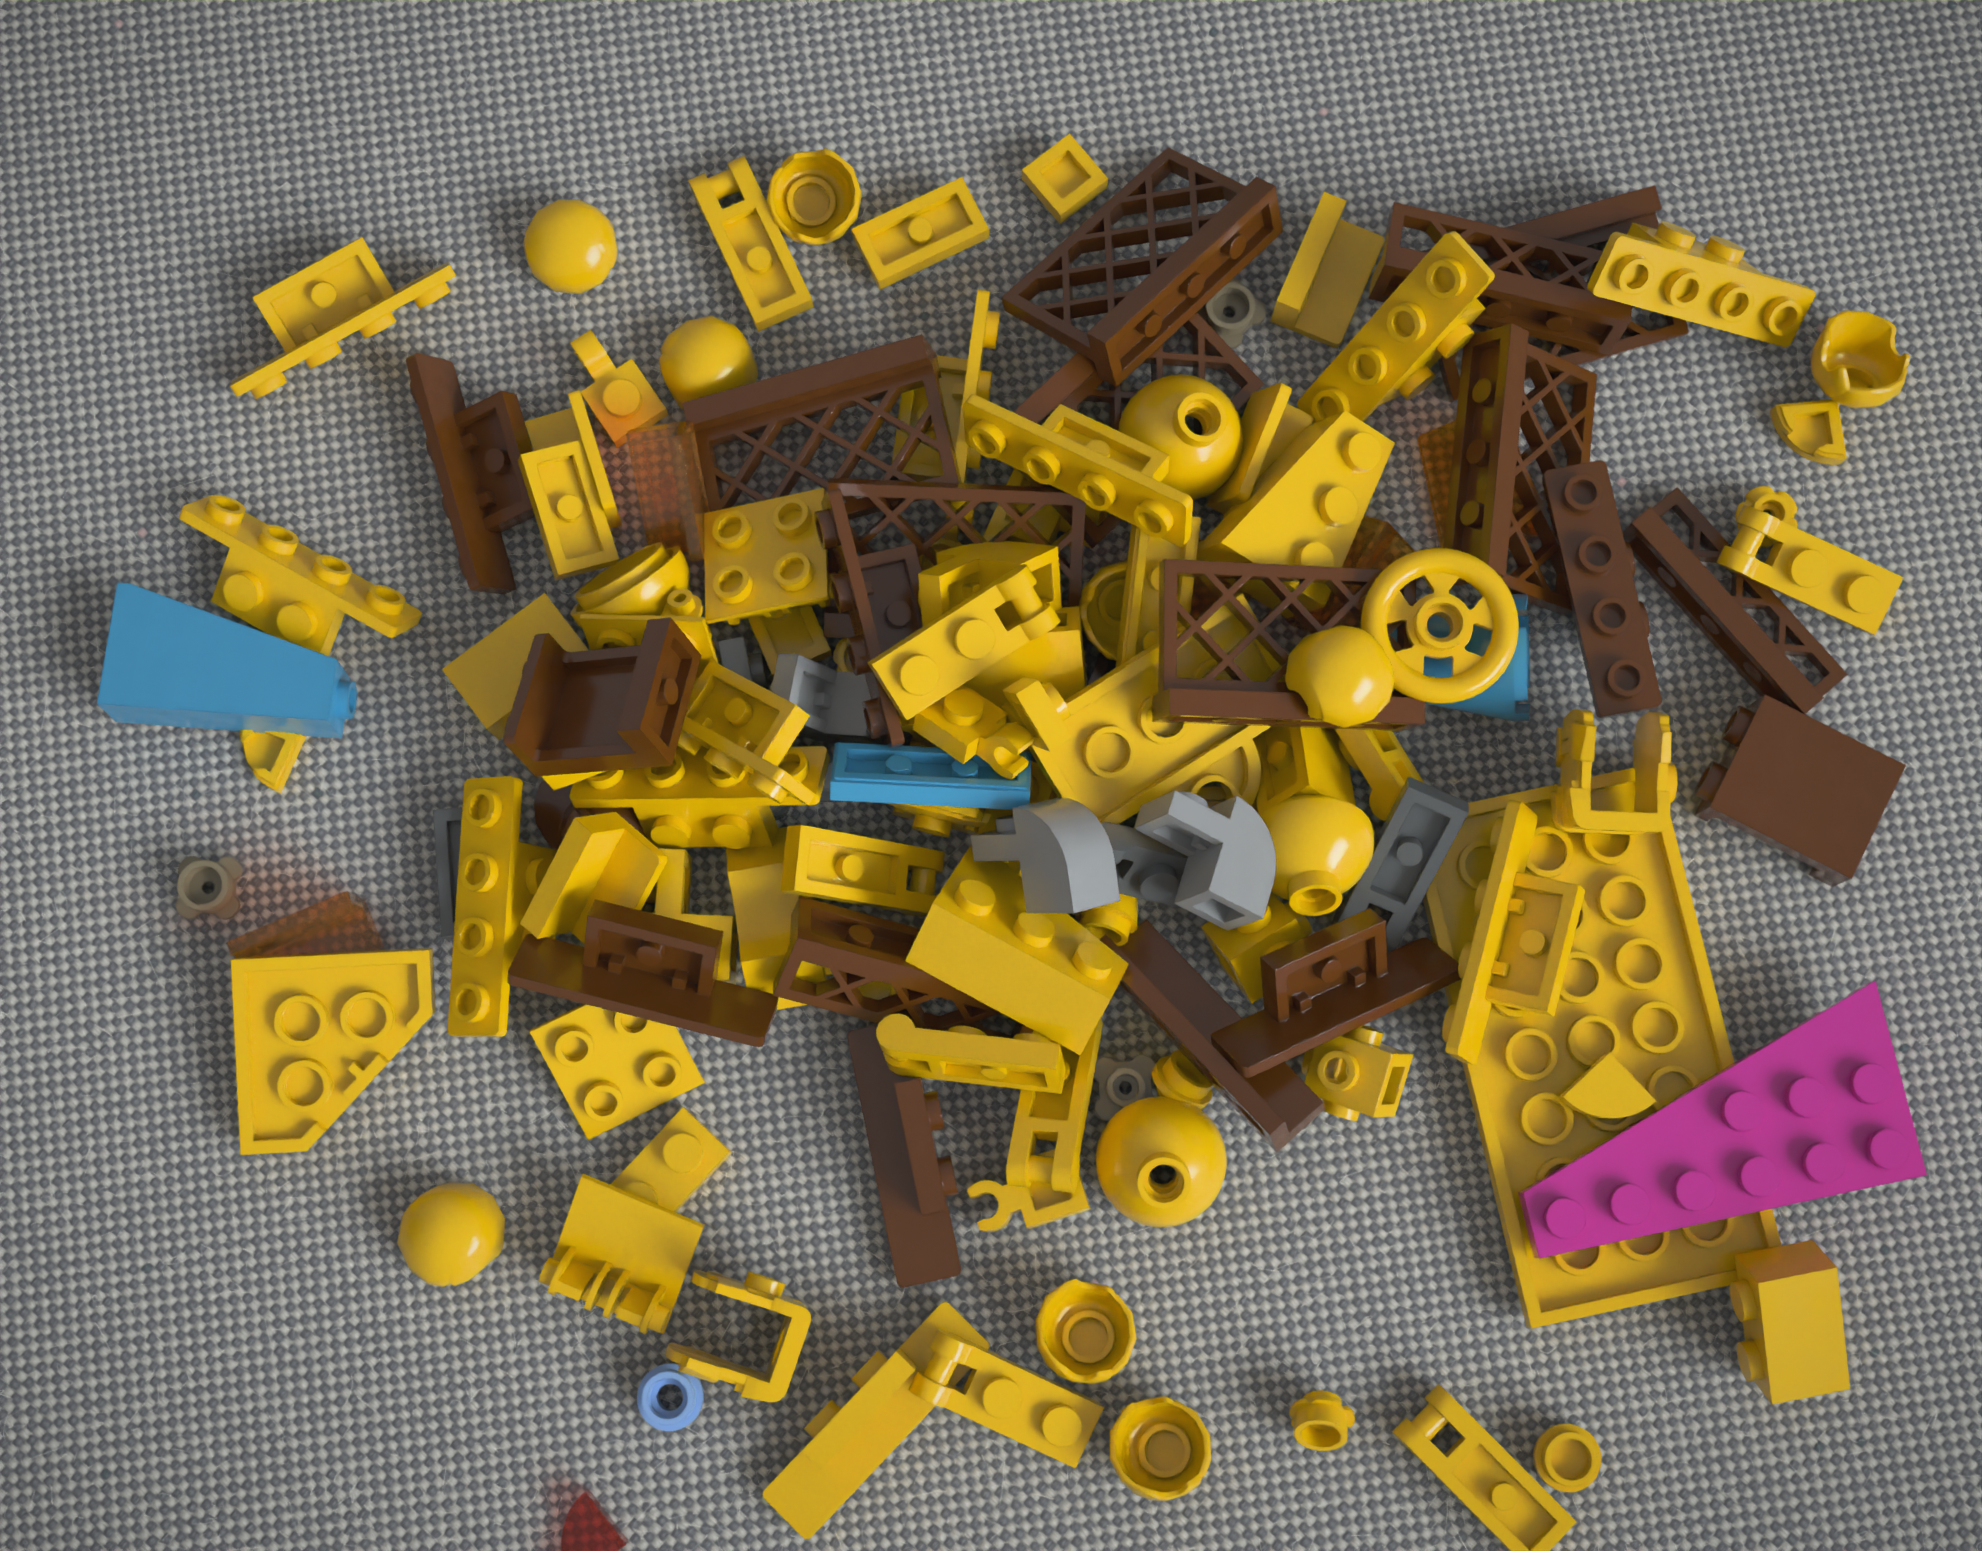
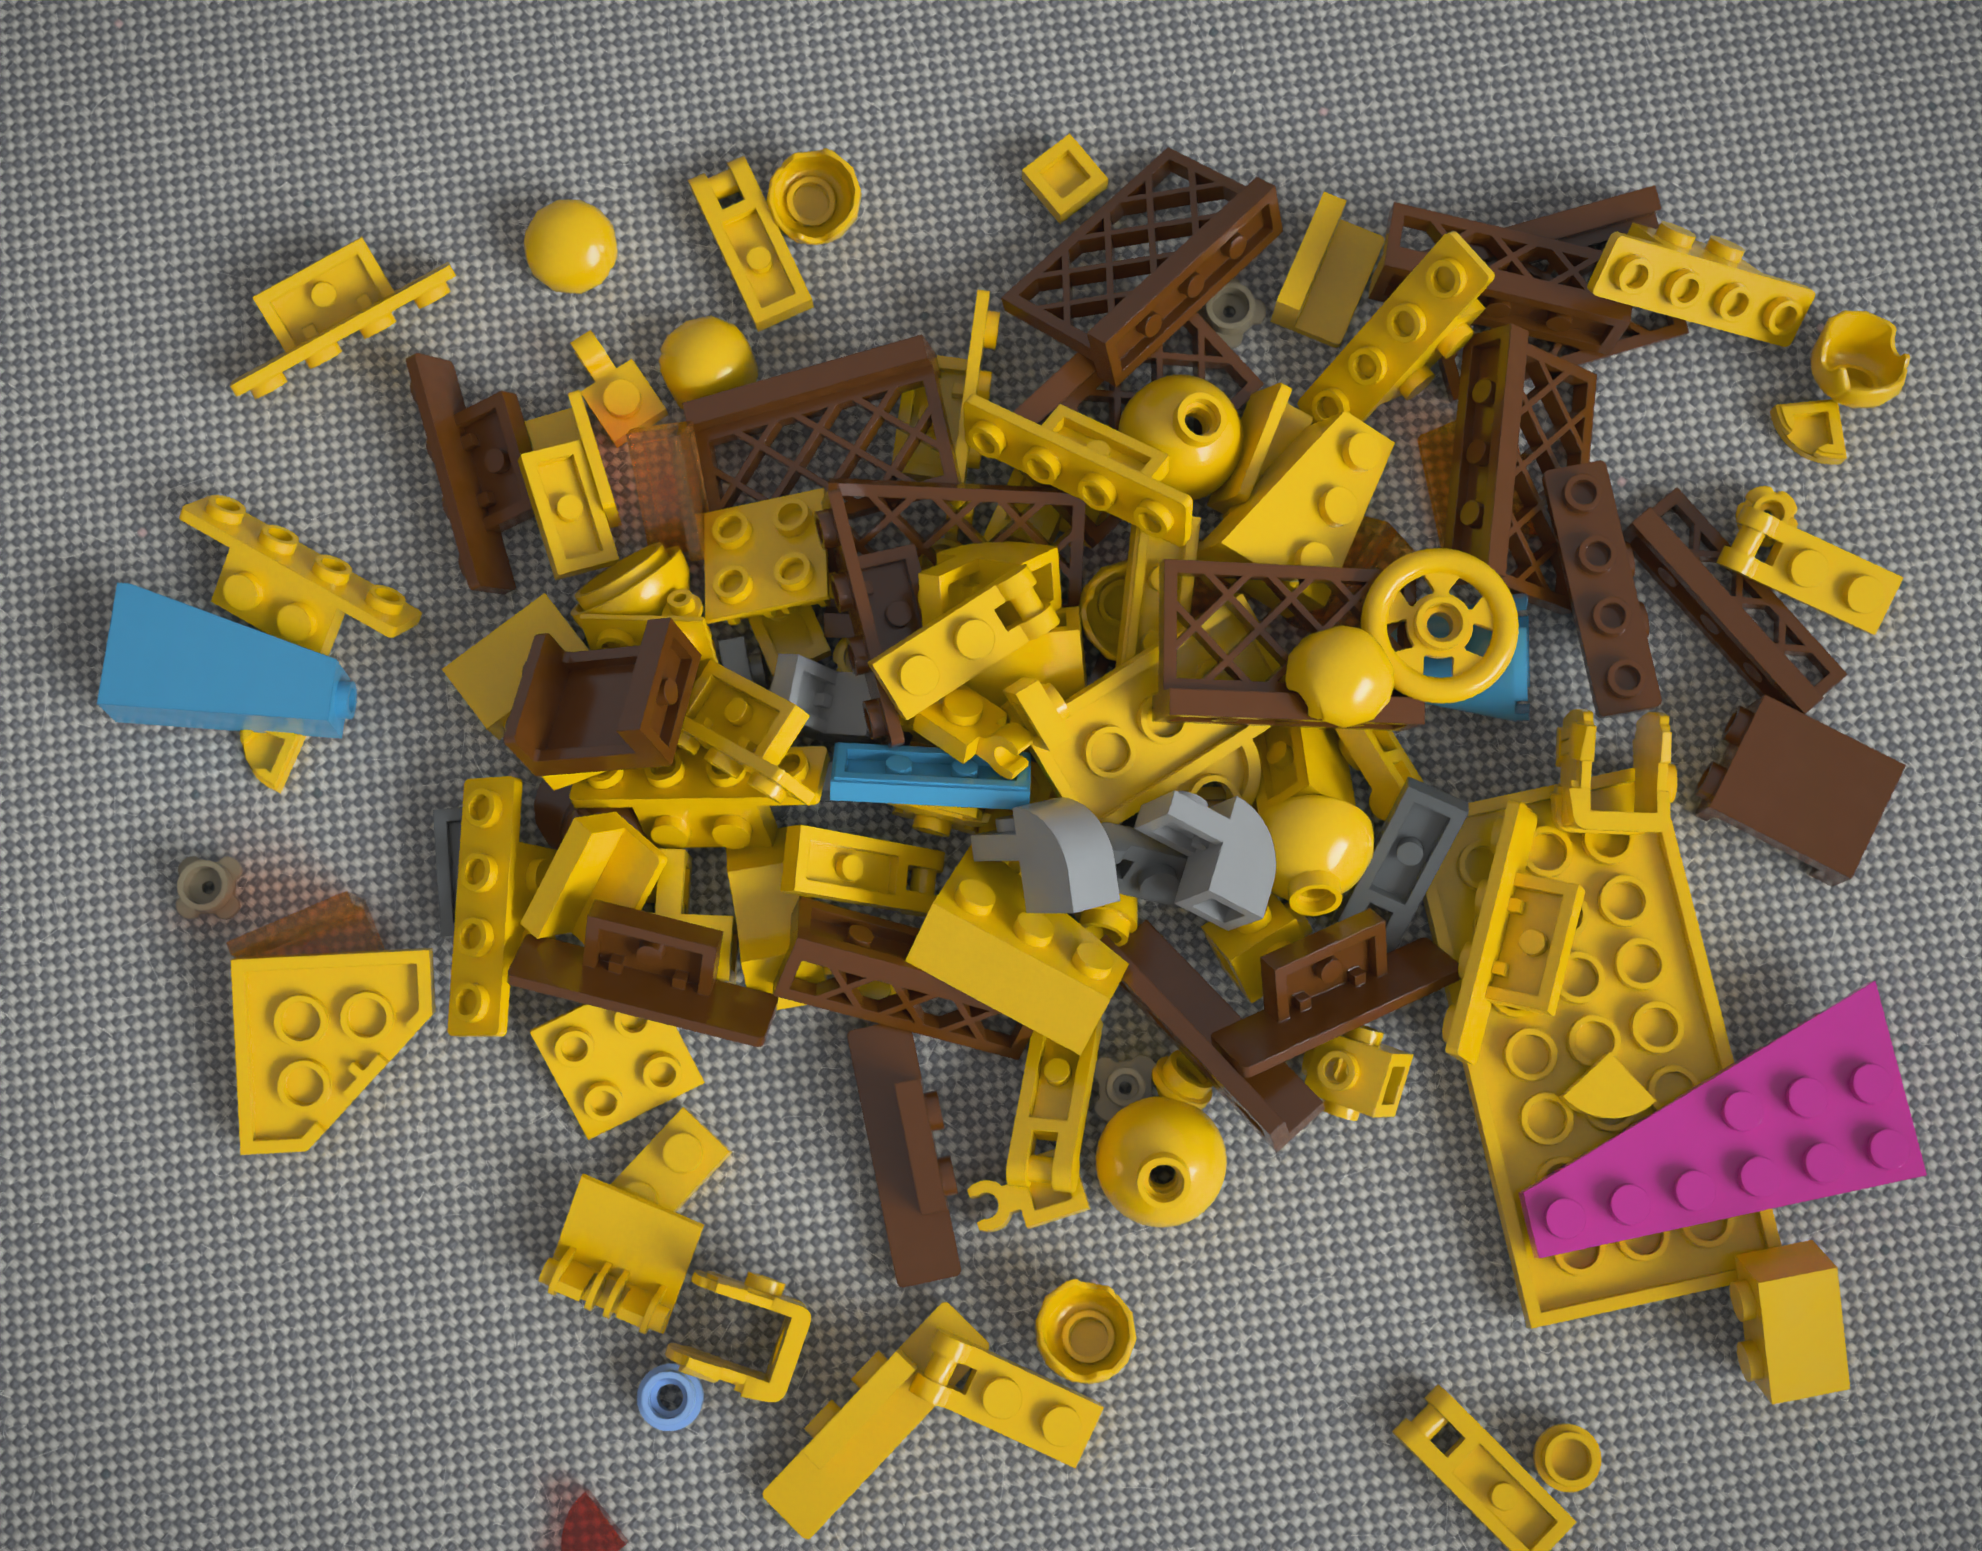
(451, 1233): yellow hair -> none
(920, 233): yellow plate -> none
(971, 1056): yellow plate -> none
(1160, 1448): yellow hair -> none
(1321, 1421): yellow plate -> none

